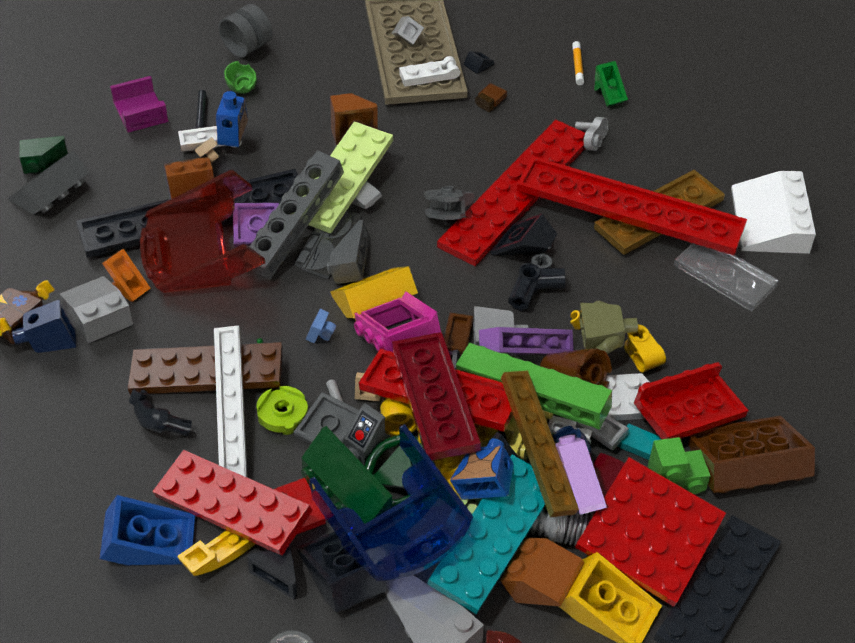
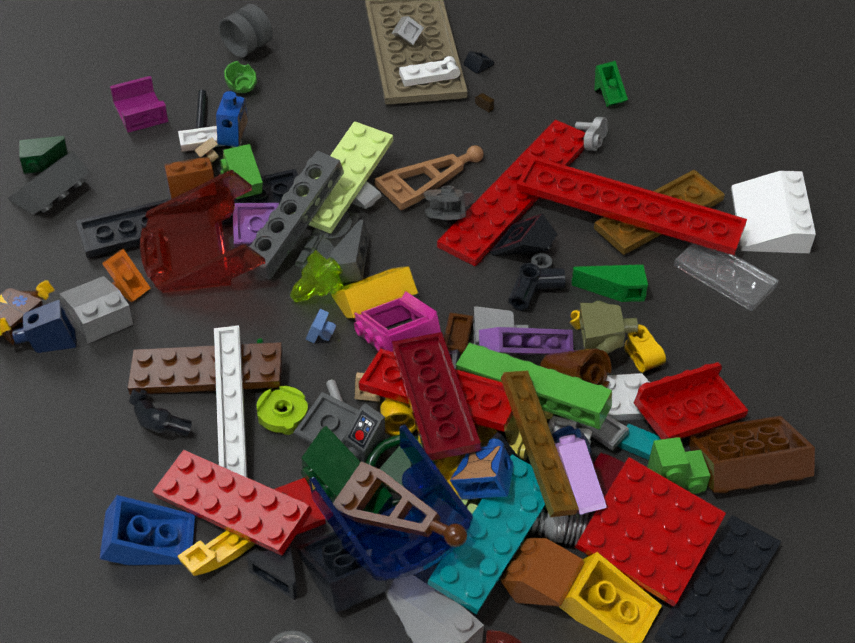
(243, 163): none -> bright green brick
(318, 278): none -> clear neon green rock
(351, 108): dark orange slope -> none
(362, 487): none -> plate
(403, 195): none -> medium nougat plate
(494, 92): reddish brown tile -> none
(578, 63): bar -> none
(616, 282): none -> green slope

